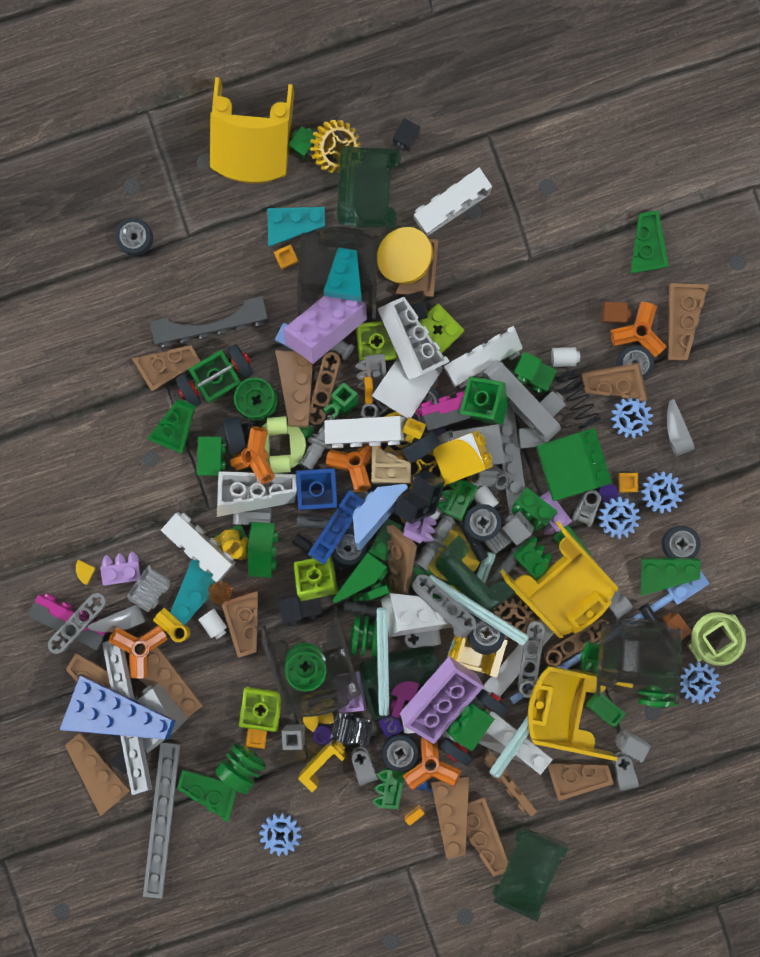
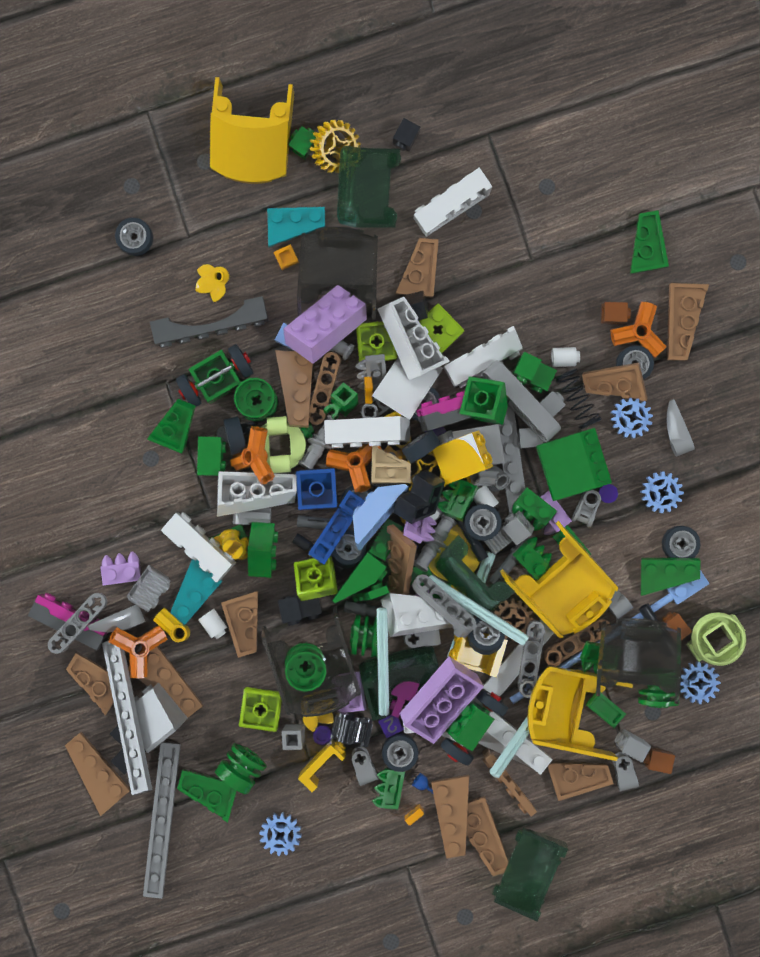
(84, 571): yellow tile -> none
(106, 711): wing -> none
(165, 366): medium nougat wing -> none
(210, 283): none -> yellow plate
(219, 592): clear orange gear -> none
(256, 738): light orange tile -> none
(344, 276): teal wing -> none
(405, 255): yellow tile -> none
(413, 429): yellow tile -> none
(442, 772): orange piece -> none
(619, 524): light blue gear -> none
(627, 482): light orange tile -> none
(659, 760): none -> dark orange brick

